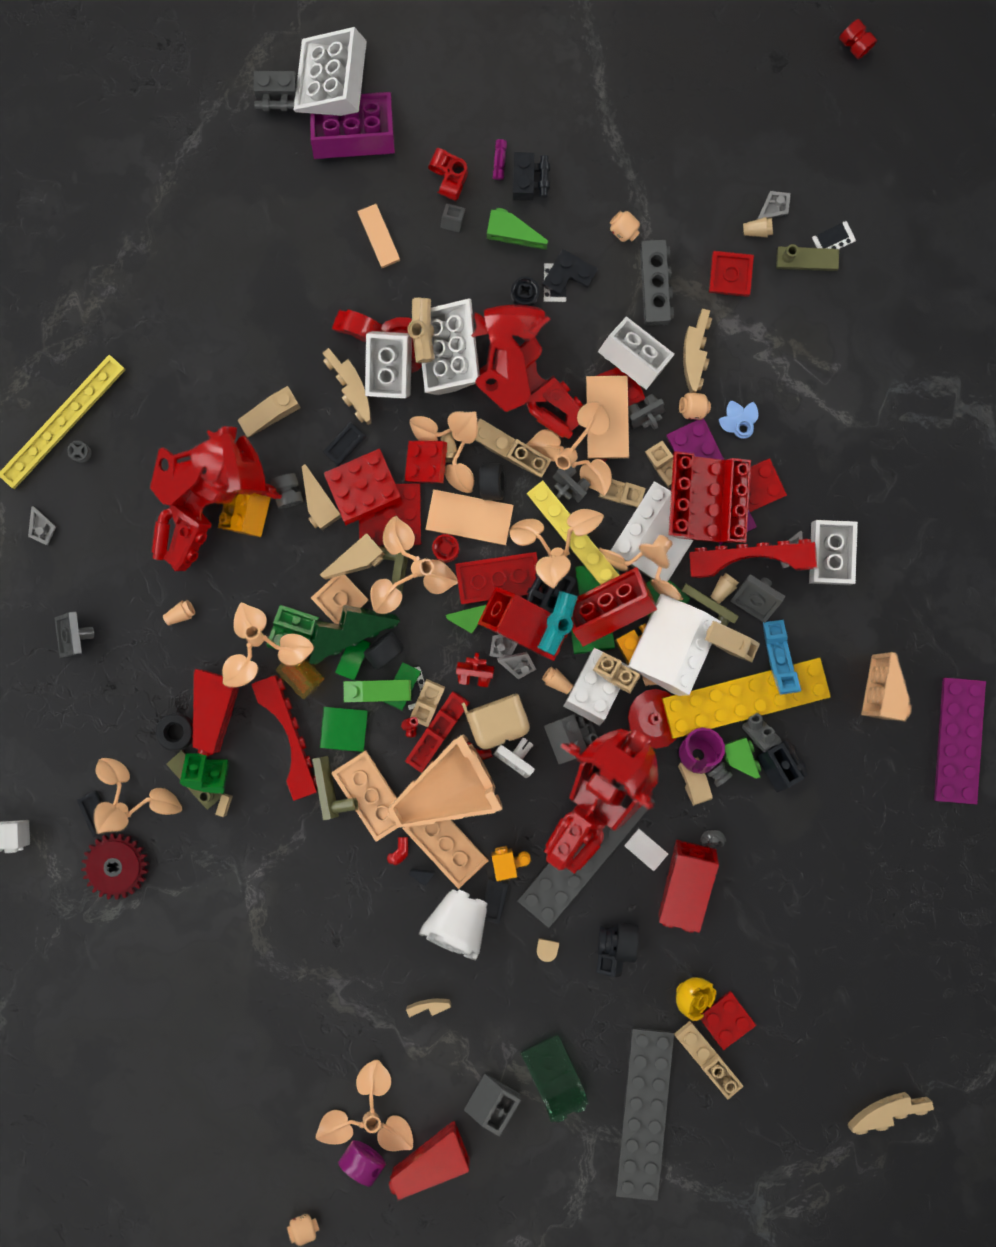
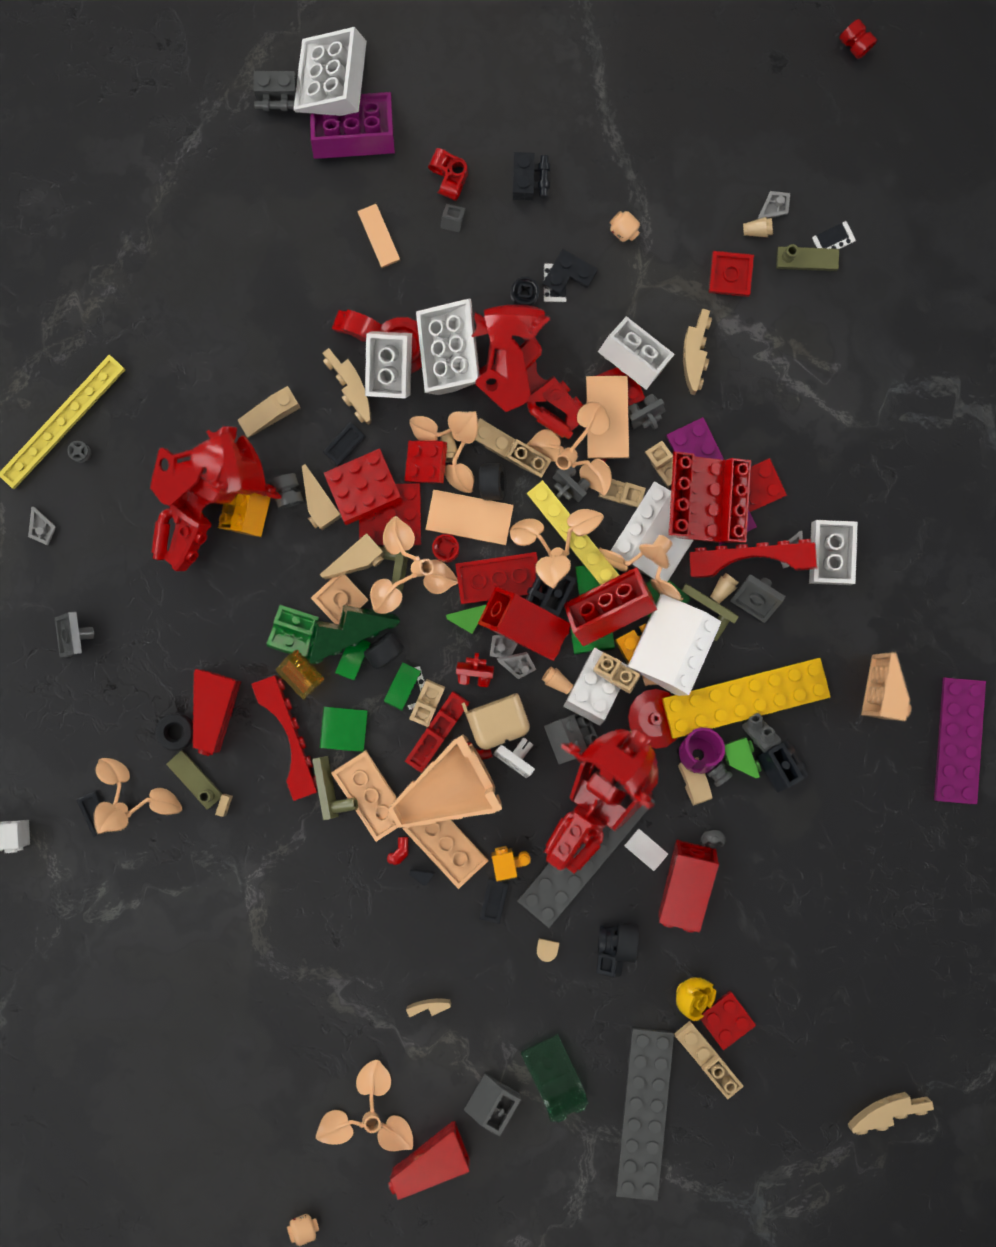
(100, 866): dark red gear -> none
(182, 611): light nougat cone -> none
(204, 774): green slope -> none
(248, 625): light nougat plant -> none
(362, 1163): magenta piece -> none
(377, 690): bright green slope -> none
(410, 726): red arm -> none
(422, 319): tan piece -> none
(457, 924): white cone -> none
(499, 159): magenta axle -> none
(510, 229): bright green slope -> none
(562, 612): teal piece -> none
(656, 315): dark grey brick -> none
(694, 406): light nougat head -> none
(732, 641): tan slope -> none
(739, 416): light blue plate -> none
(780, 658): dark azure slope -> none

